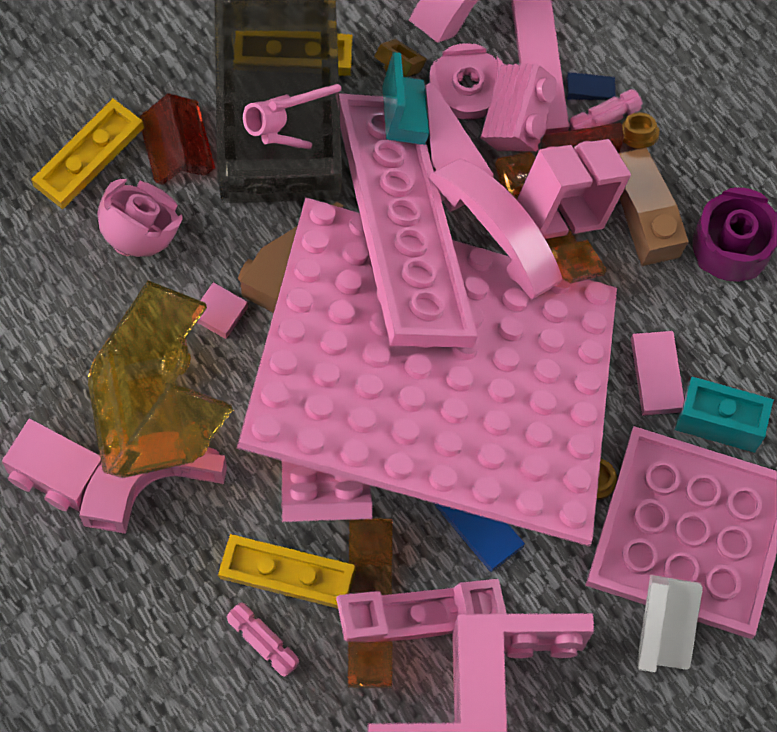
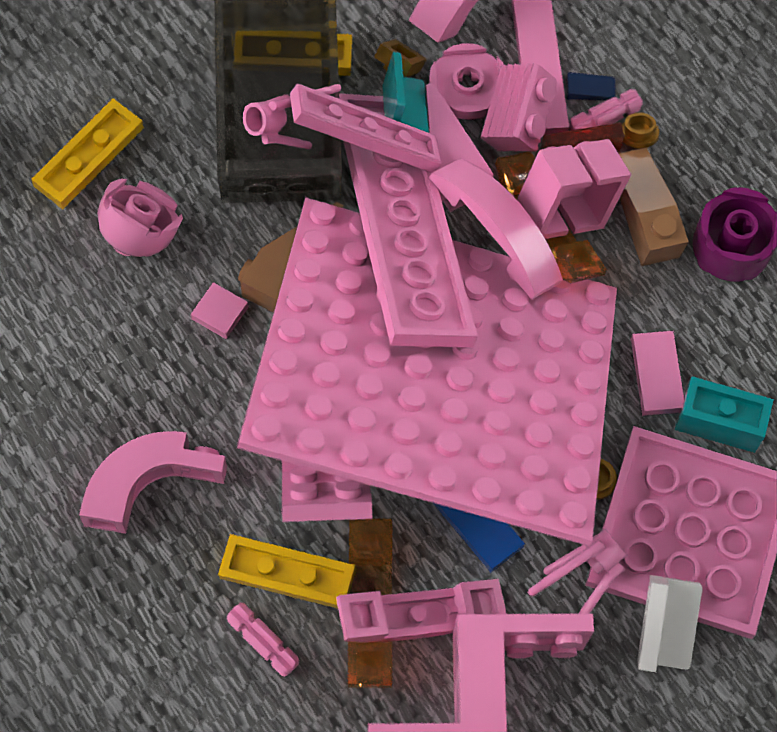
(51, 465): bright pink brick -> none
(137, 409): clear yellow windscreen -> none
(176, 138): clear red panel -> none
(364, 128): none -> bright pink tile
(600, 555): none -> bright pink plant

